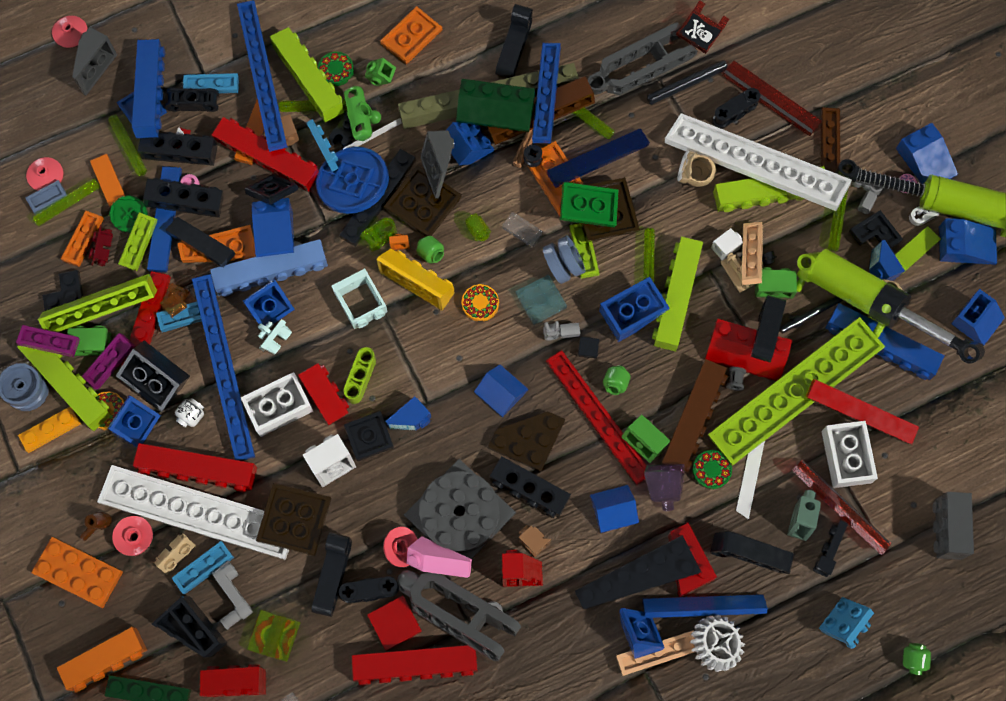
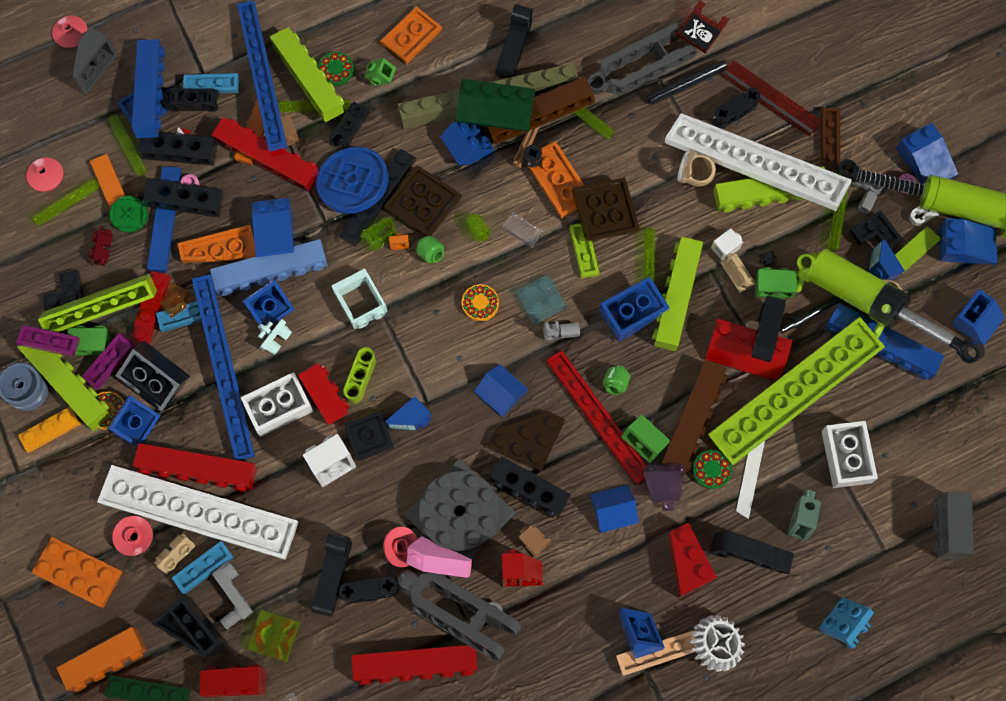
(46, 196): sand blue tile -> none
(82, 238): orange tile -> none
(95, 521): reddish brown piece -> none
(138, 241): lime tile -> none
(189, 413): white head -> none
(200, 242): black tile -> none
(271, 189): black tile -> none
(293, 519): dark brown plate -> none
(323, 144): dark azure plate -> none
(360, 113): bright green piece -> none
(376, 133): white sticker -> none
(394, 623): red tile -> none
(415, 278): yellow slope -> none
(436, 157): dark grey slope -> none
(546, 93): blue tile -> none
(564, 259): sand blue wheel -> none
(588, 347): black tile -> none
(589, 204): green plate -> none
(598, 157): clear blue tile -> none
(654, 569): black wing -> none
(704, 606): blue tile -> none
(736, 378): dark grey bush -> none
(752, 253): light nougat plate -> none
(825, 563): black plate -> none
(842, 507): clear red tile -> none
(862, 411): red tile -> none
(916, 658): bright green head -> none

